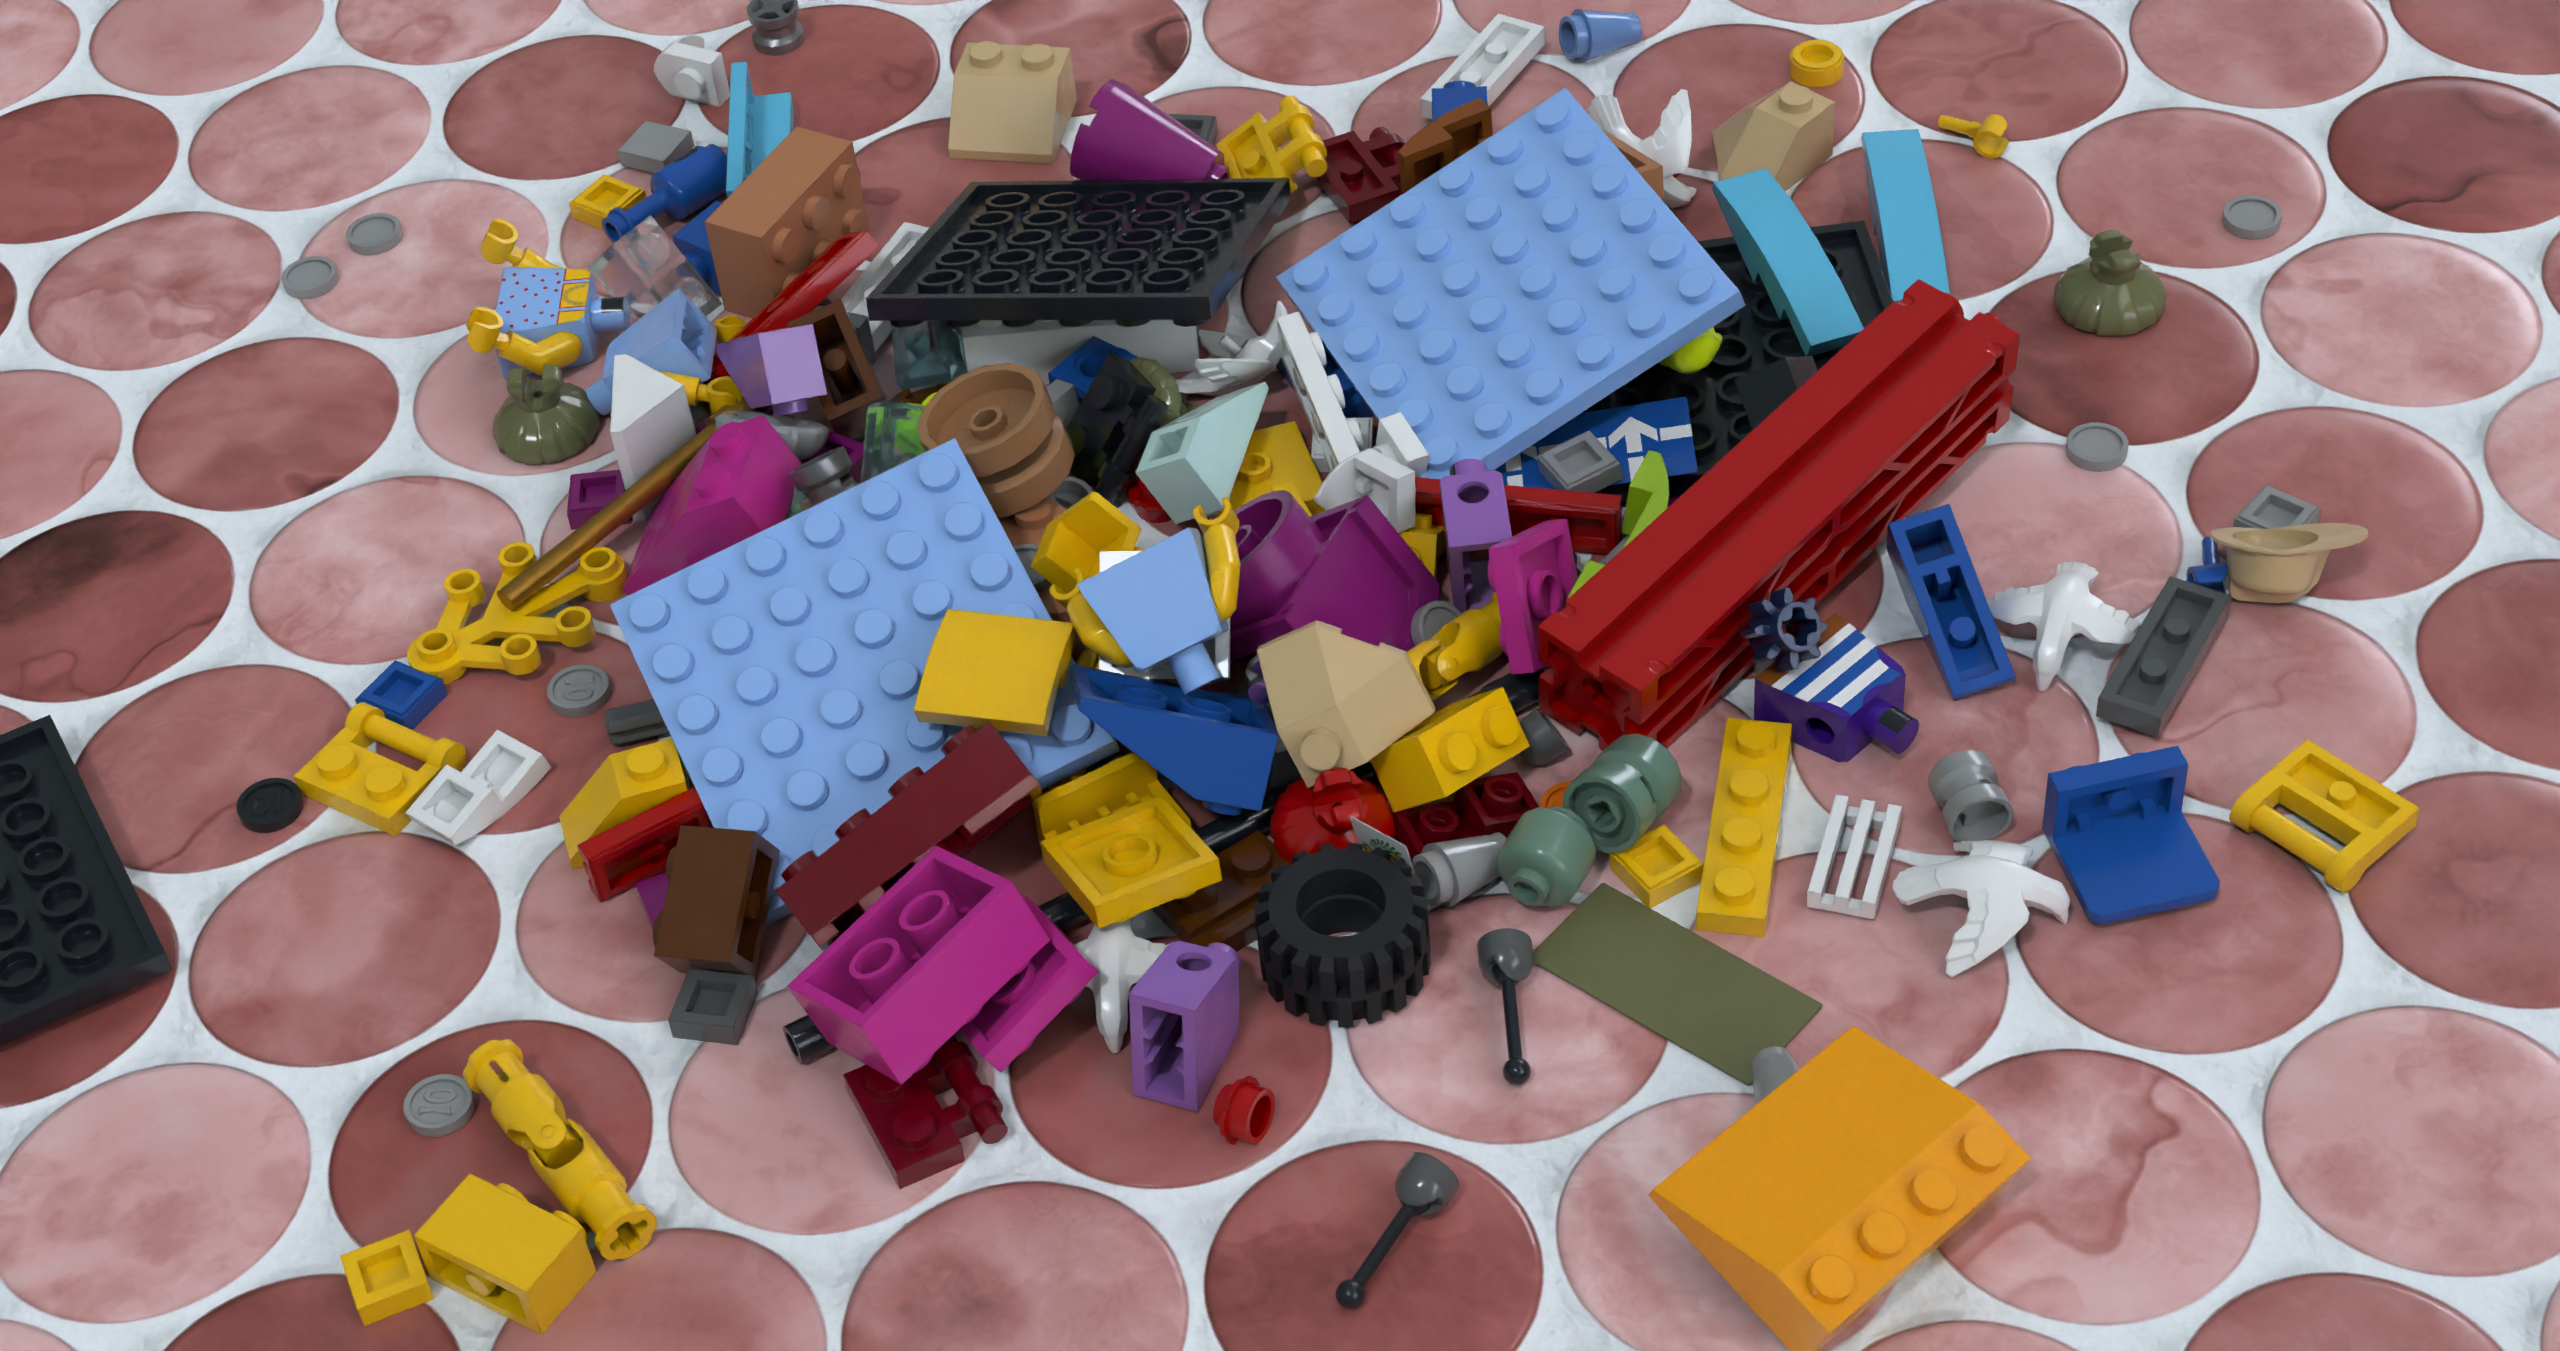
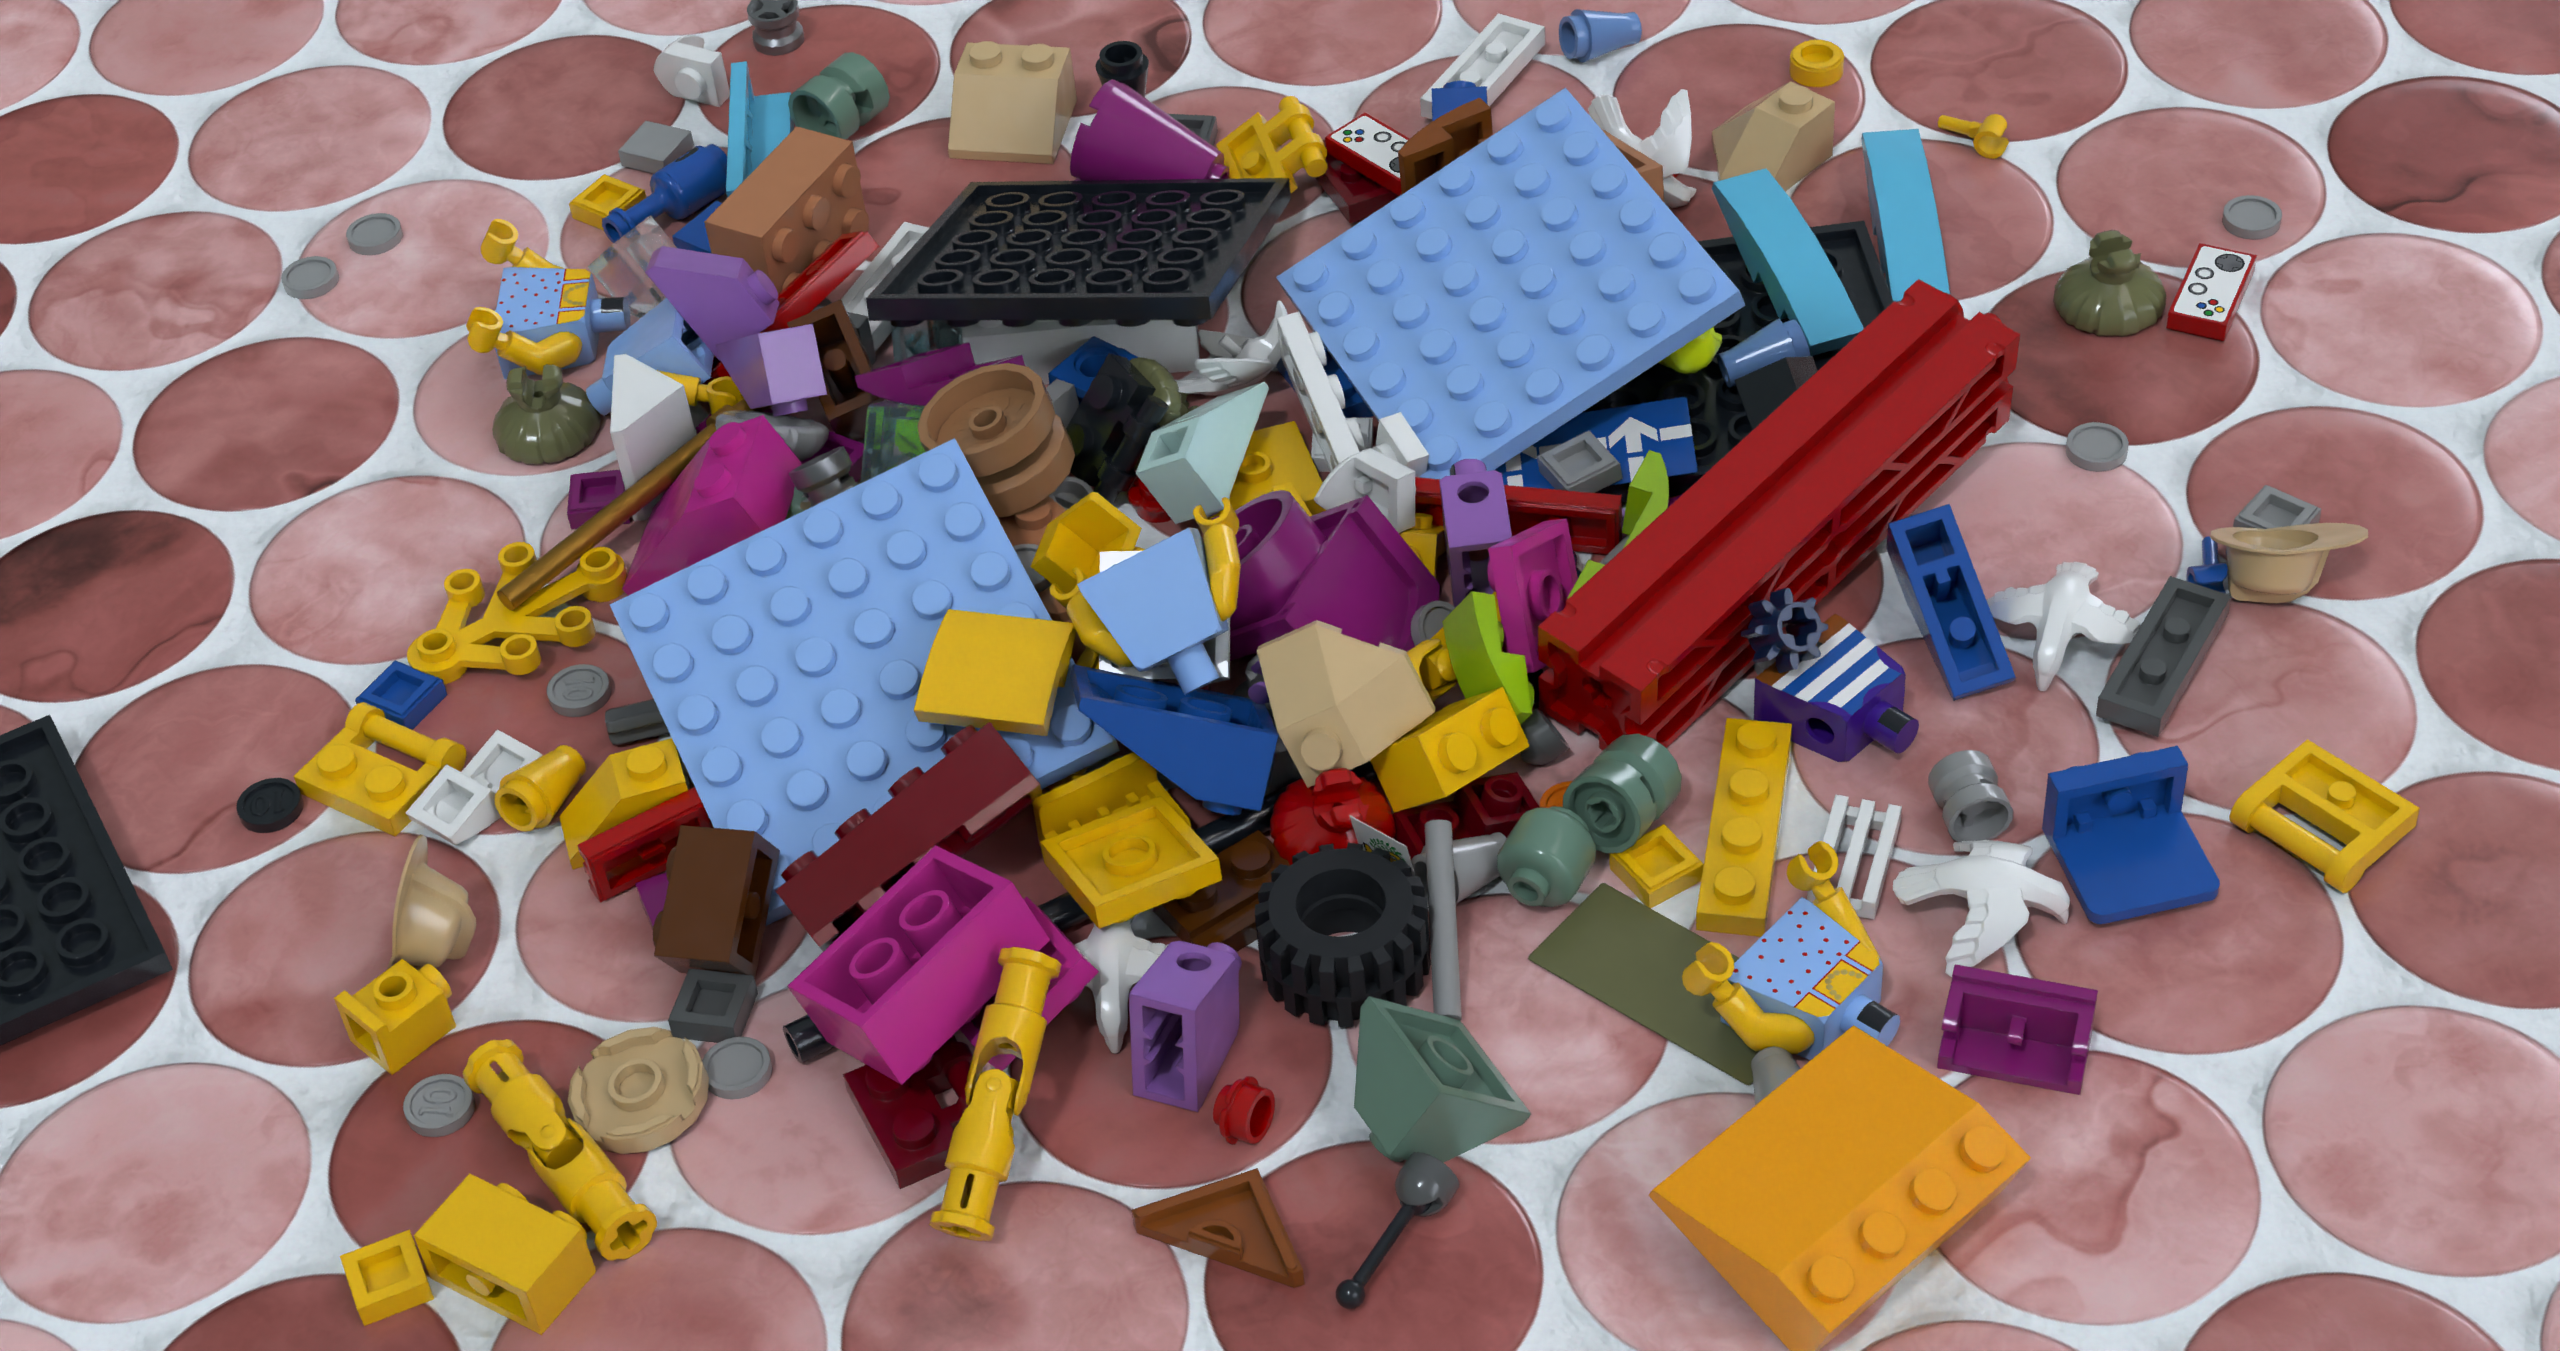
(398, 1014): none -> yellow brick
(429, 914): none -> tan piece
(537, 790): none -> yellow cone
(639, 1090): none -> tan tile
(714, 293): none -> medium lavender slope
(737, 1067): none -> light grey piece
(840, 97): none -> sand green wheel
(922, 375): none -> magenta slope
(983, 1138): none -> yellow piece
(1125, 64): none -> black cone
(1226, 1223): none -> dark orange tile
(1369, 149): none -> tile
(1428, 1084): none -> sand green slope
(1442, 919): none -> light grey bar
(1475, 646): none -> lime slope
(1505, 960): hinge -> none
(1763, 348): none -> medium blue cone
(1804, 975): none -> torso
(2017, 1029): none -> magenta hinge
(2211, 292): none -> tile

